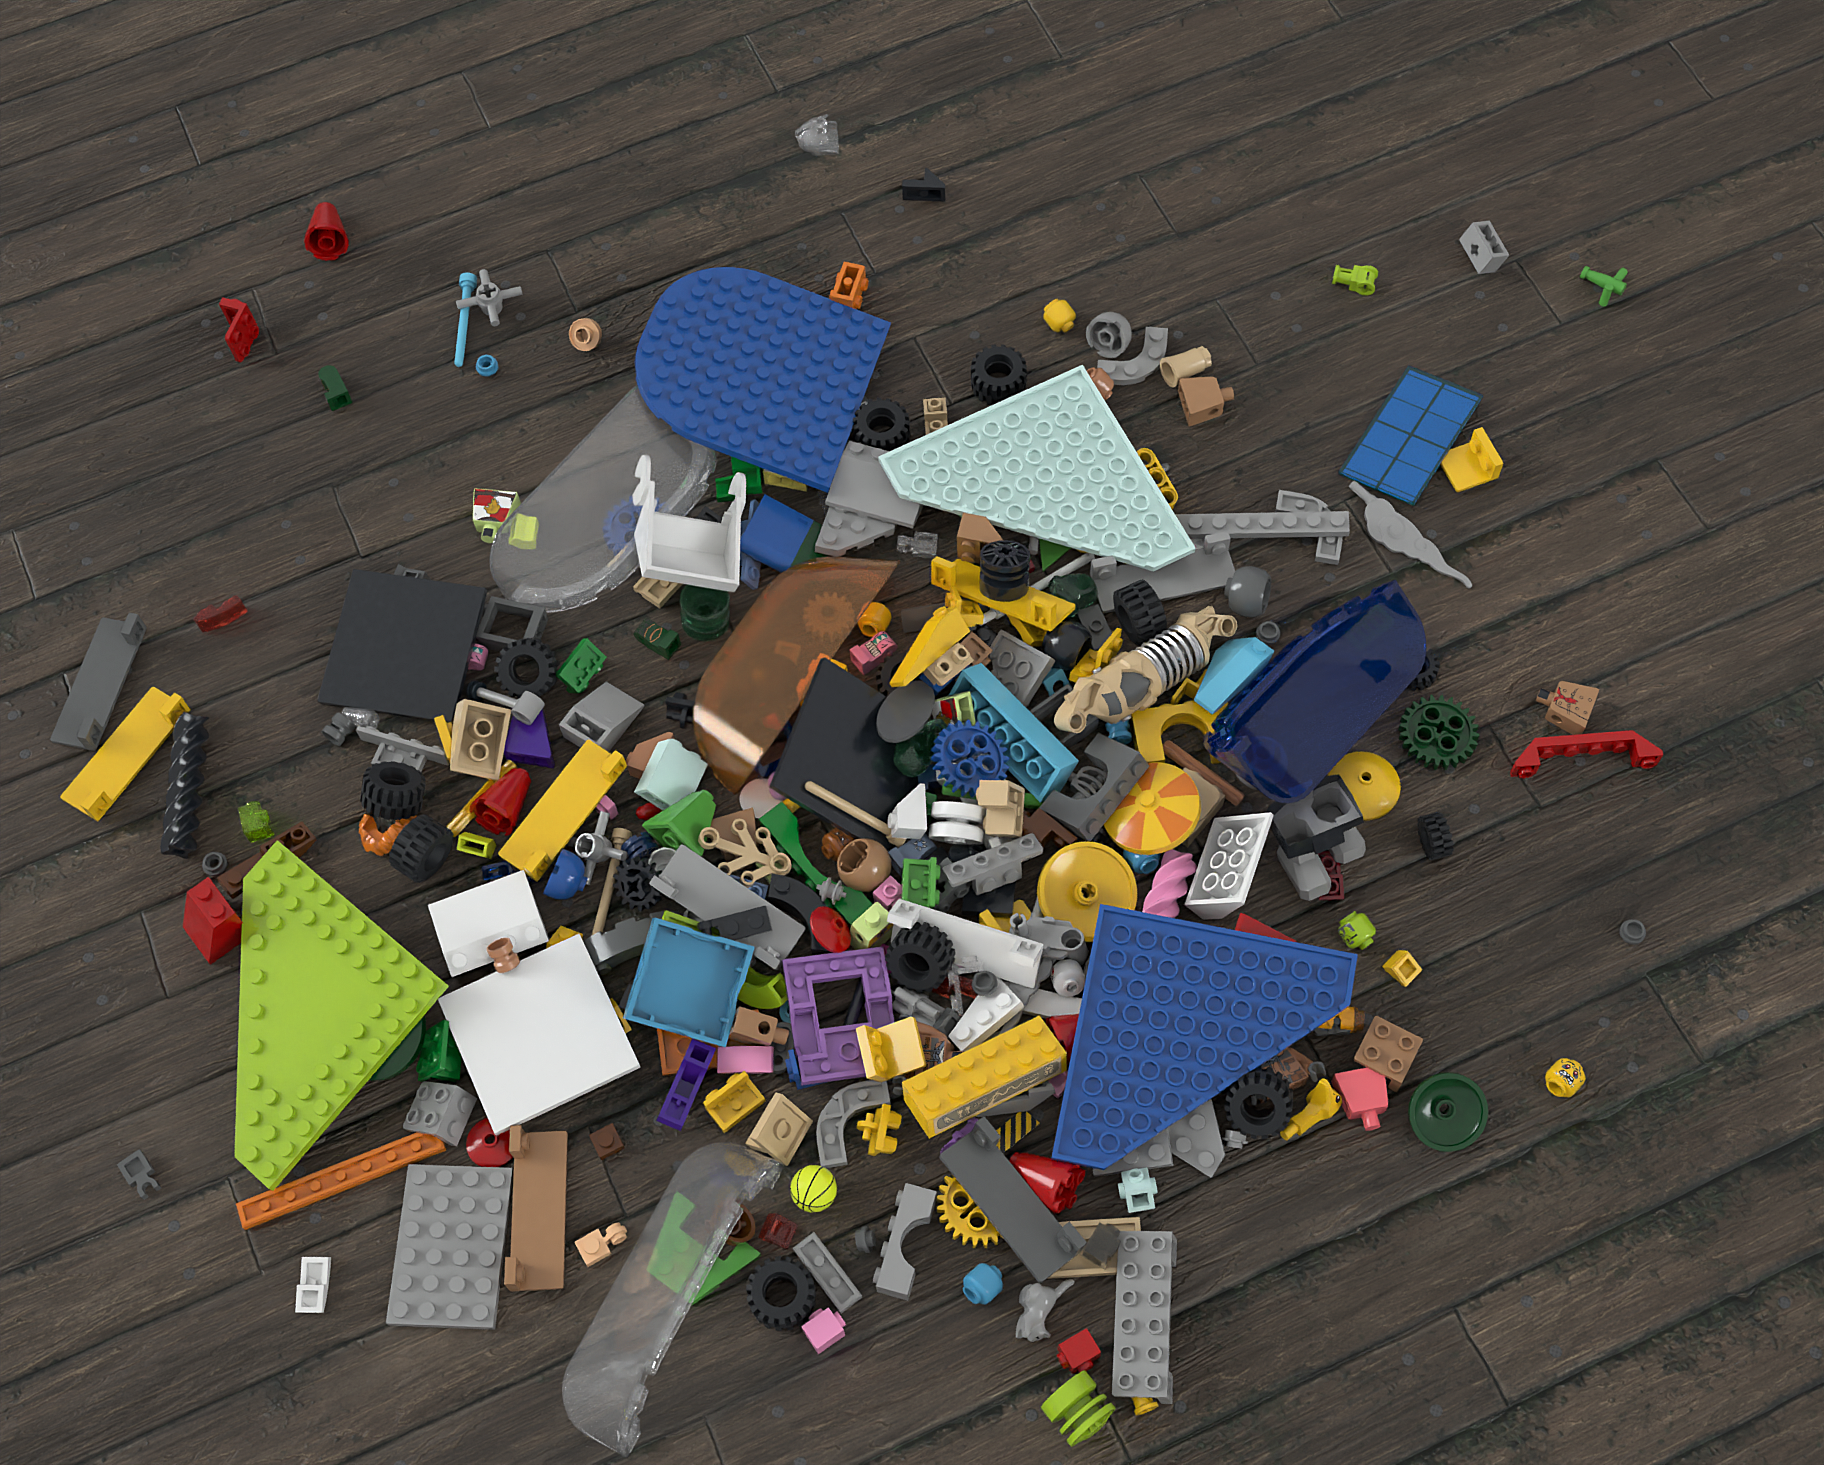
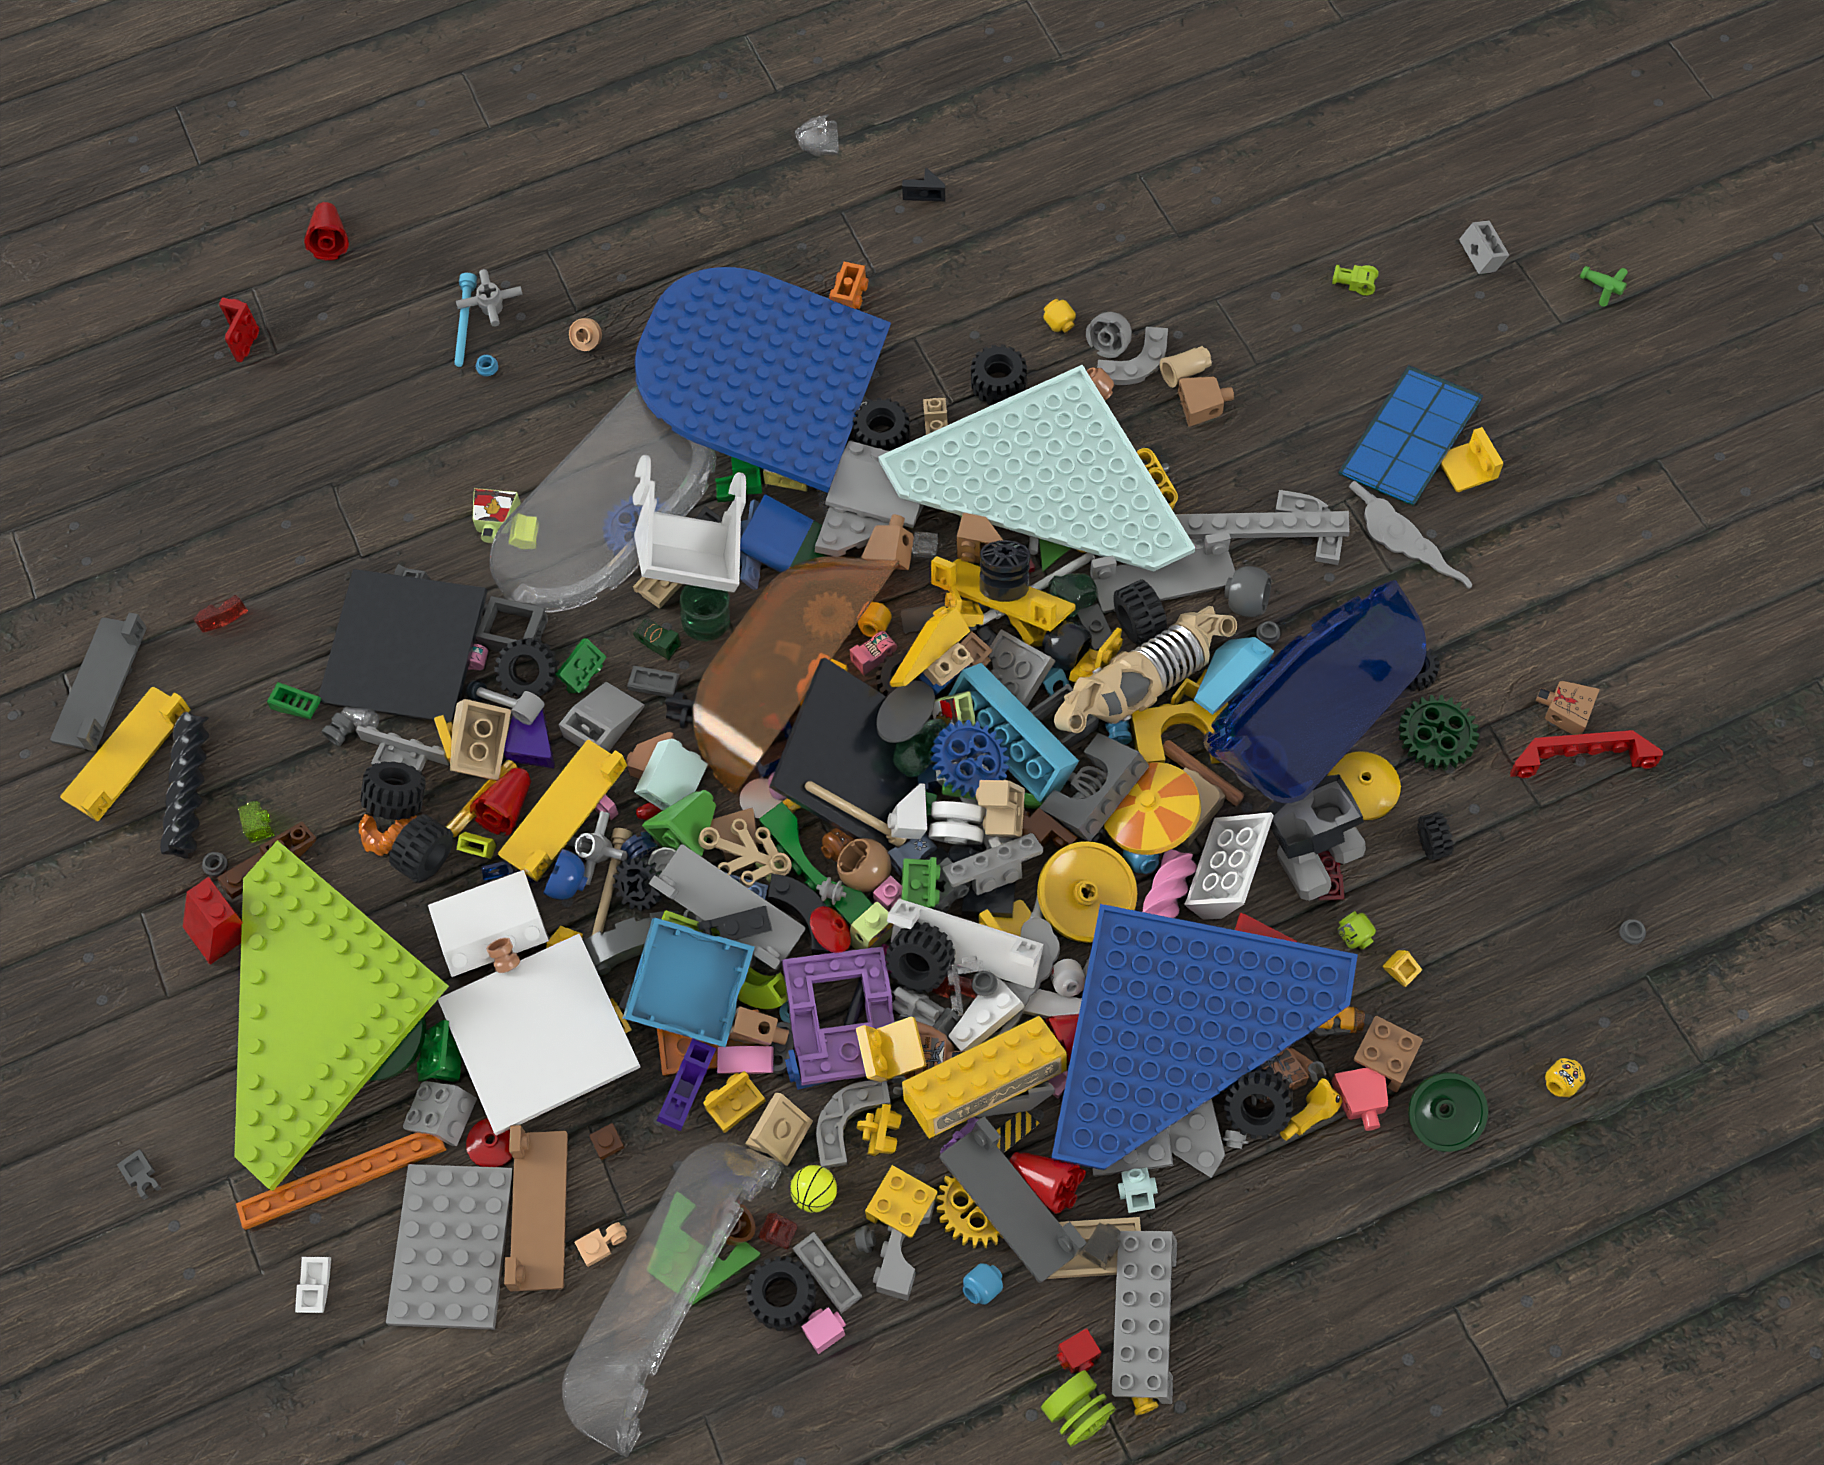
(282, 690): none -> green slope
(332, 382): dark green leg -> none
(653, 681): none -> dark grey plate
(891, 543): none -> medium nougat torso
(901, 1202): none -> yellow bracket
(1037, 1303): light grey animal -> none
(1058, 937): light grey piece -> none

